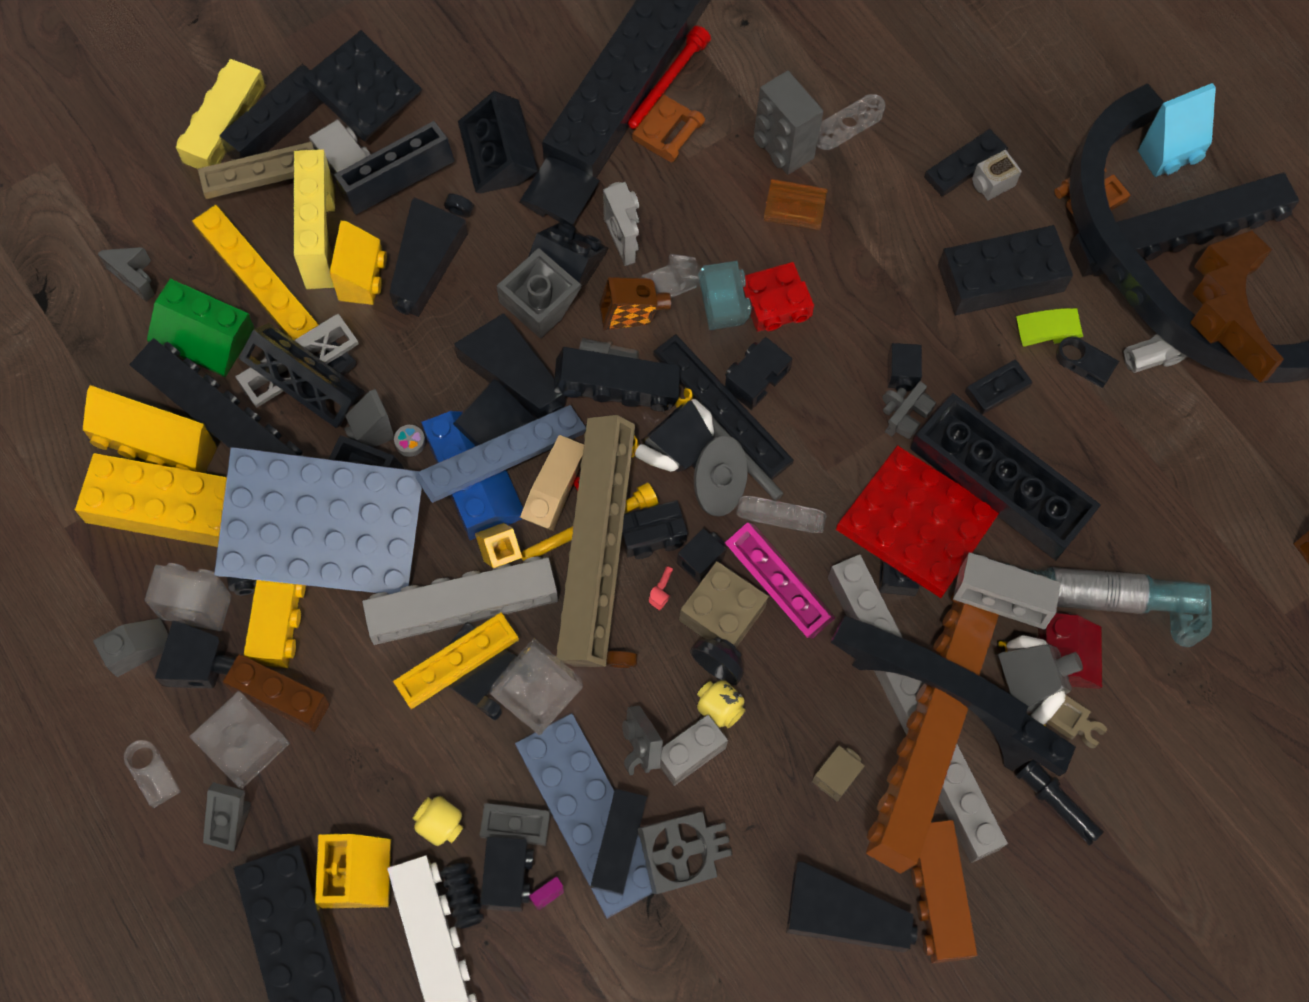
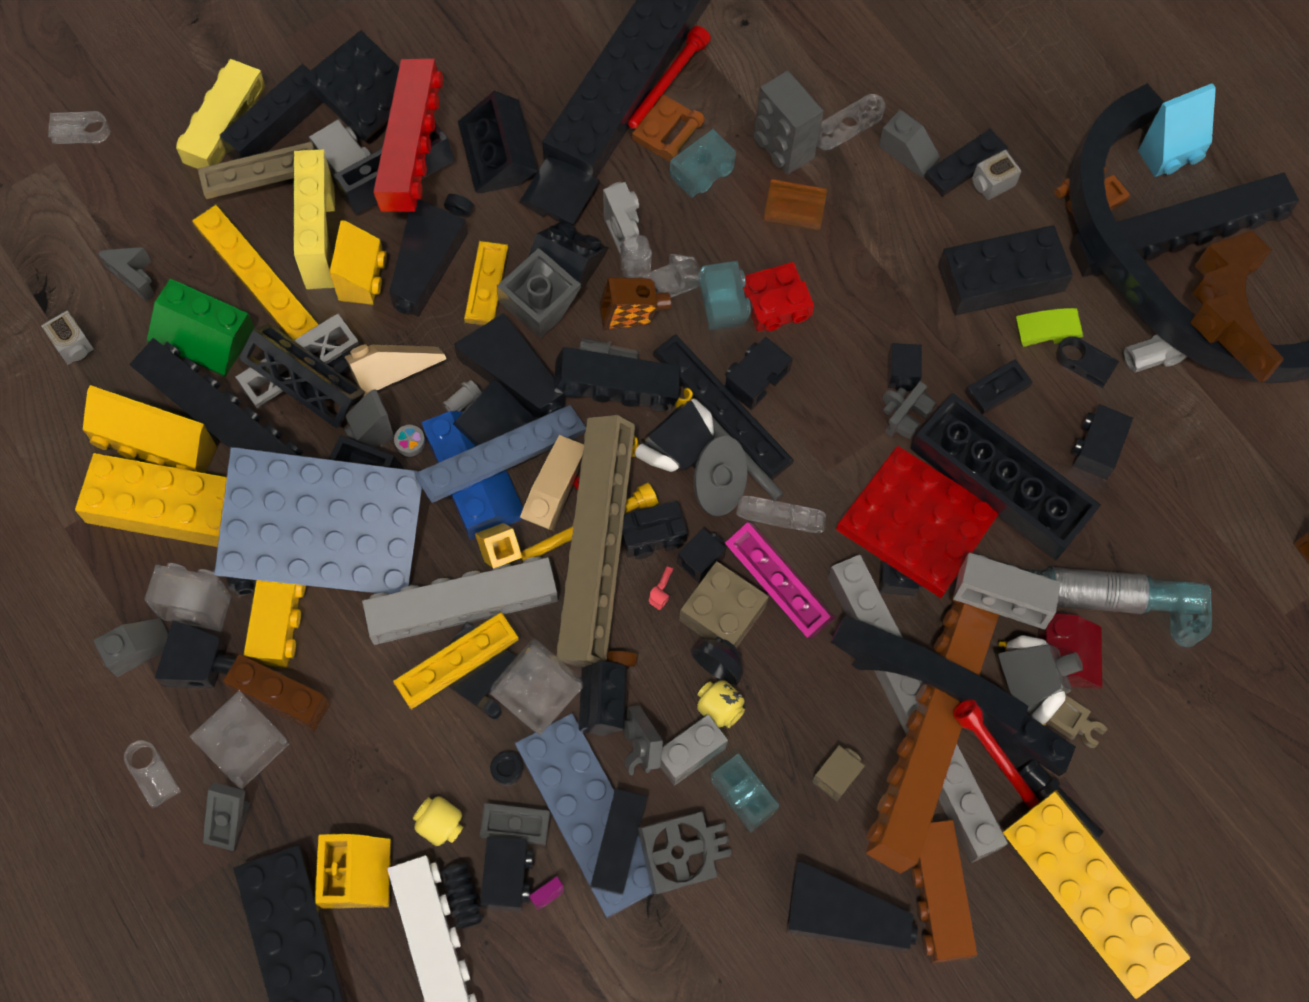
(67, 337): none -> brick
(71, 127): none -> clear piece
(385, 364): none -> tan slope
(408, 135): none -> red brick
(463, 397): none -> light grey pin
(487, 274): none -> yellow tile
(506, 768): none -> black tile
(602, 698): none -> black brick
(635, 256): none -> clear piece
(702, 163): none -> clear light blue brick
(744, 792): none -> clear light blue brick
(909, 143): none -> dark grey slope
(969, 716): none -> red piece
(1096, 894): none -> yellow brick
(1102, 441): none -> black brick

